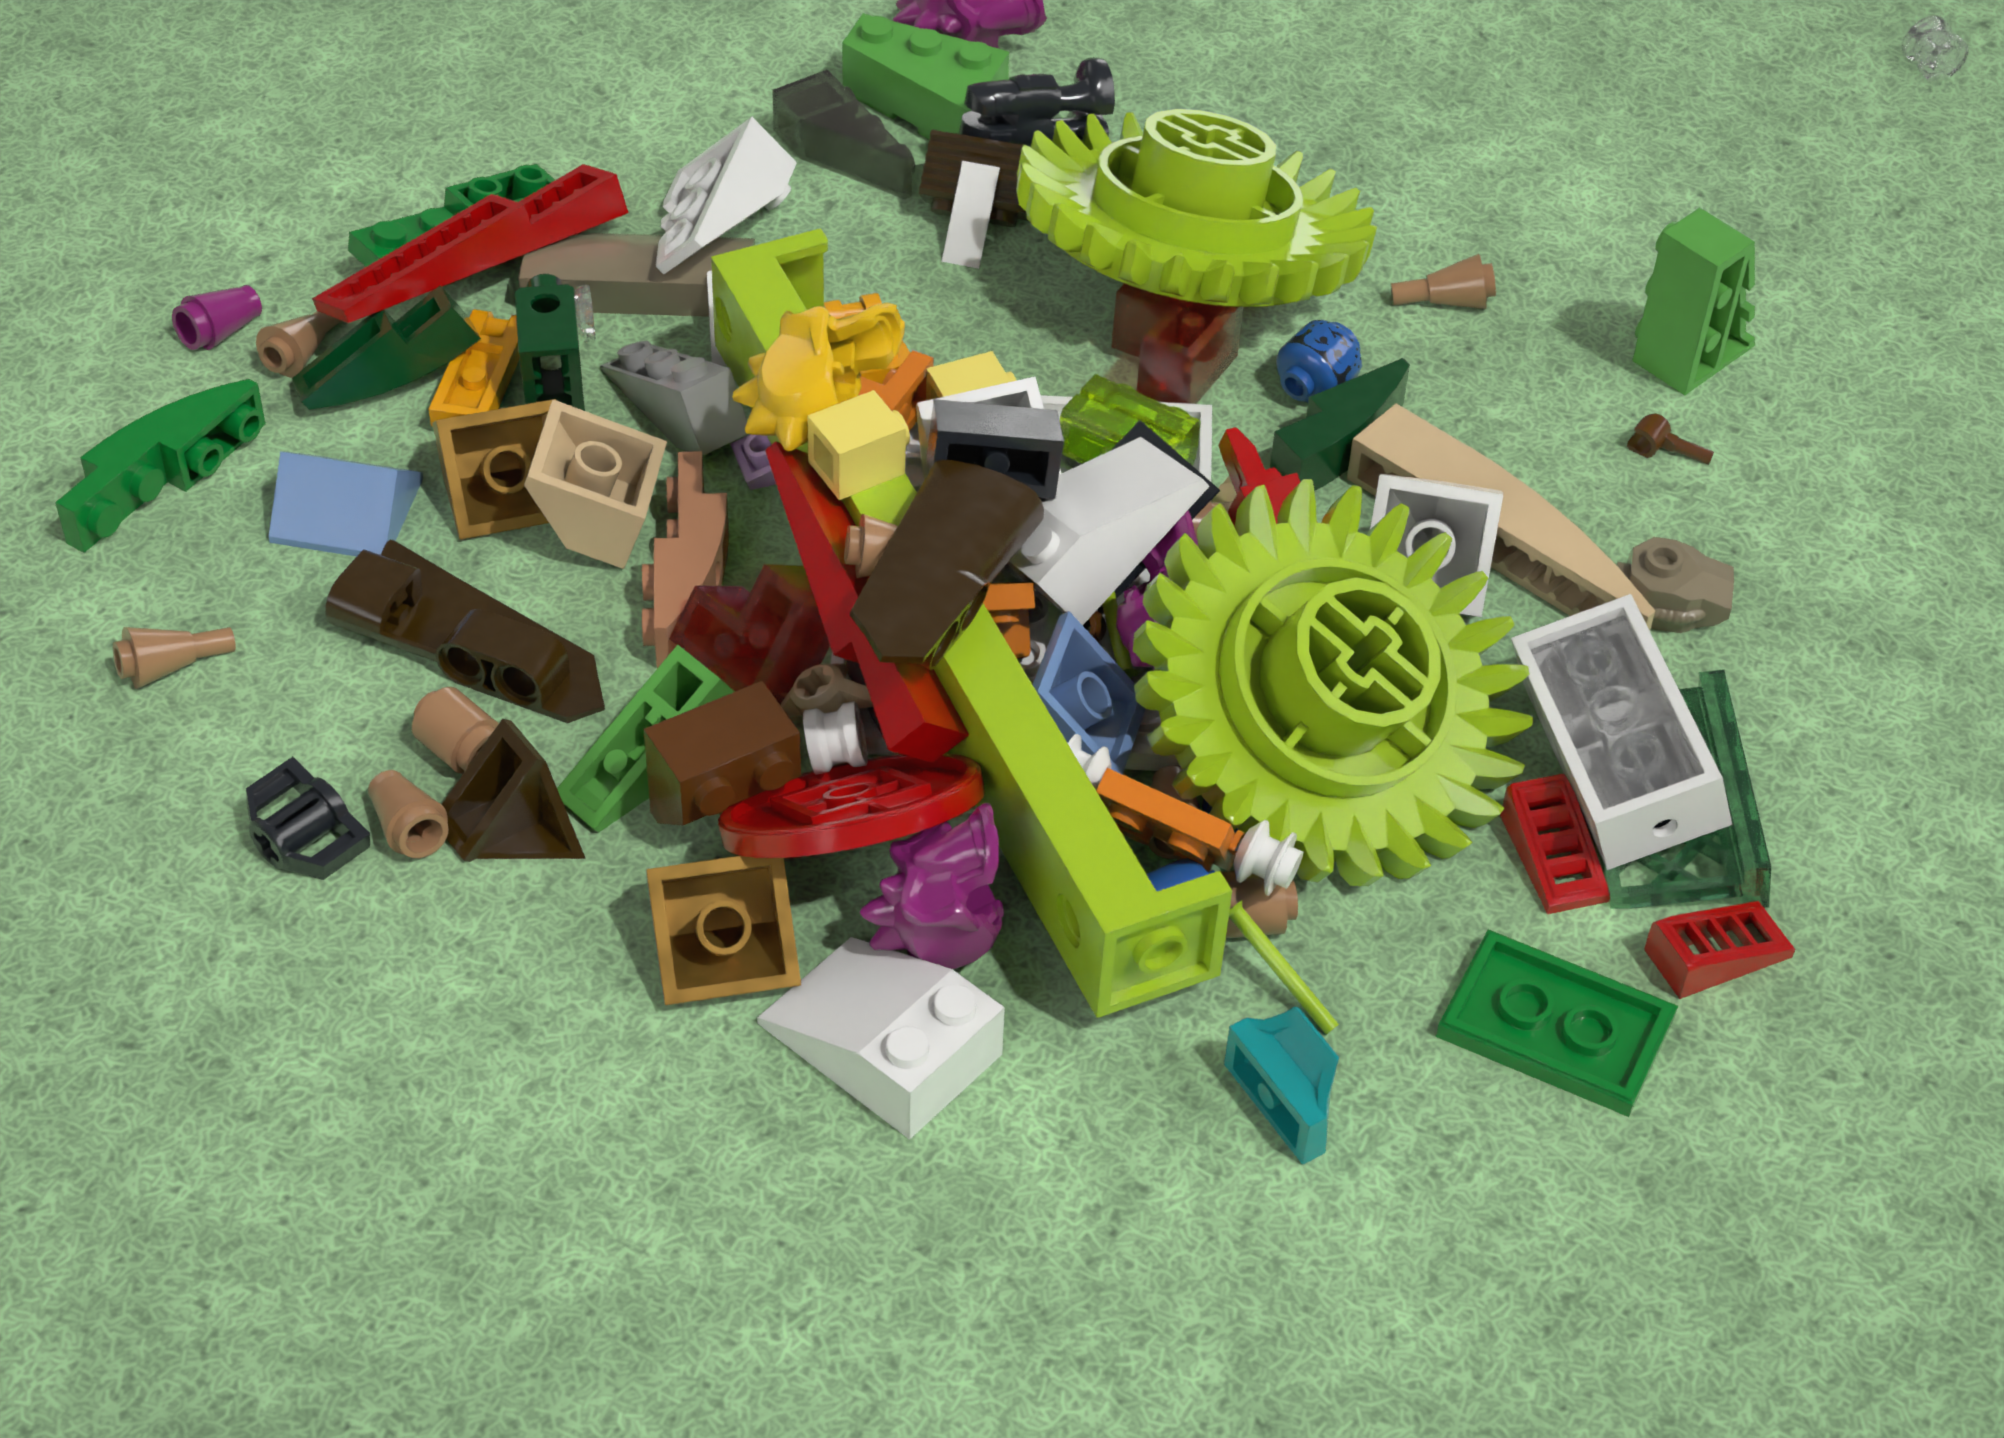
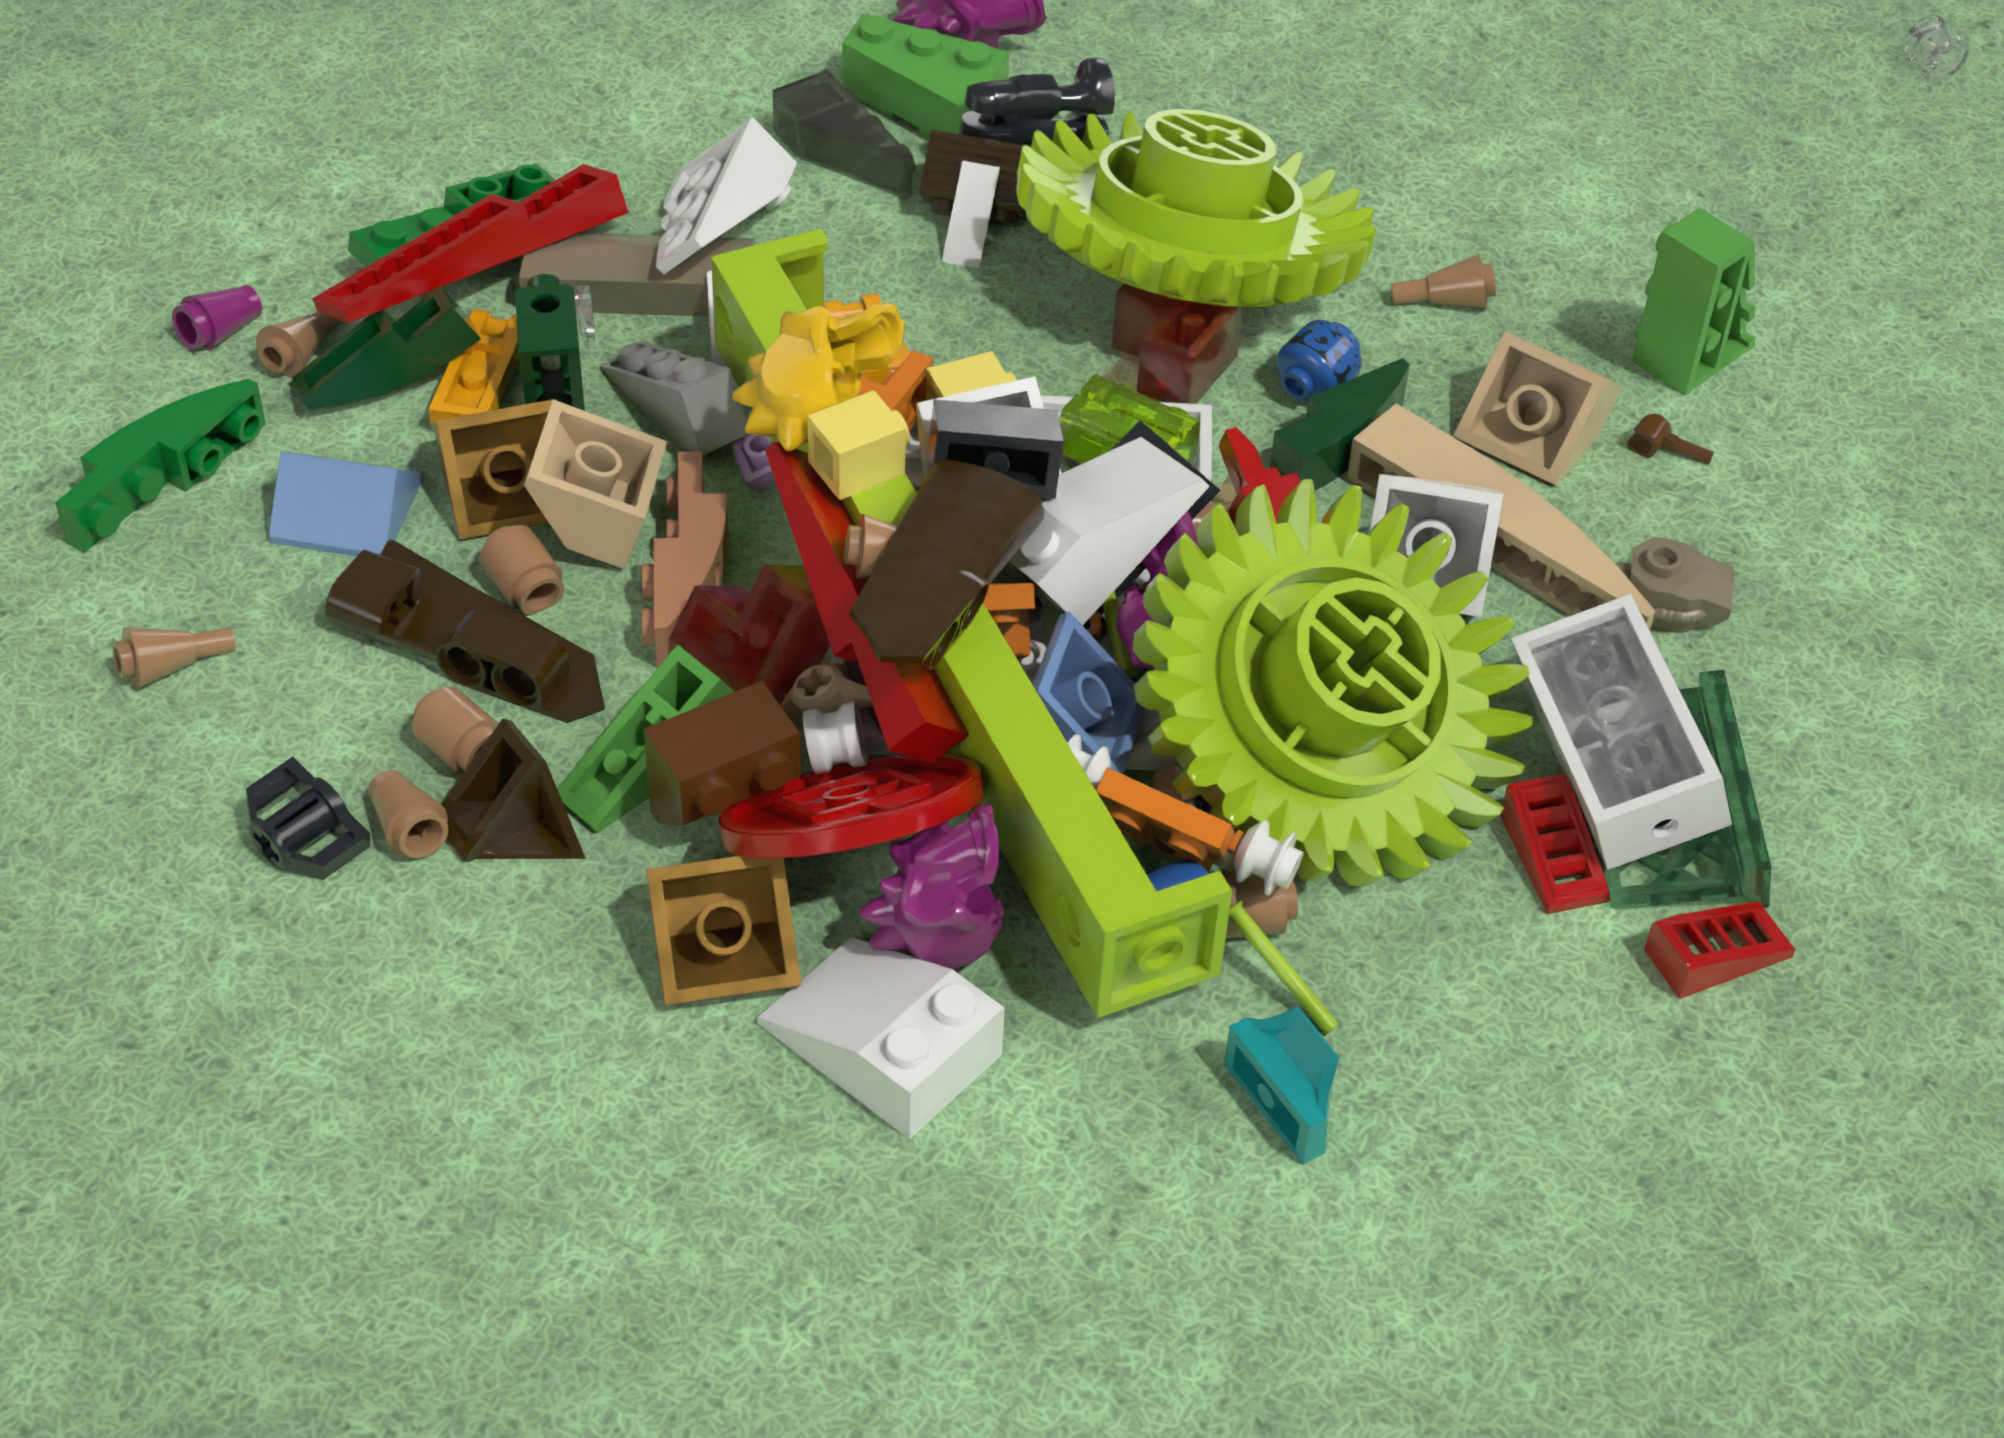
(522, 569): none -> medium nougat brick
(1536, 409): none -> tan slope
(1557, 1022): green tile -> none

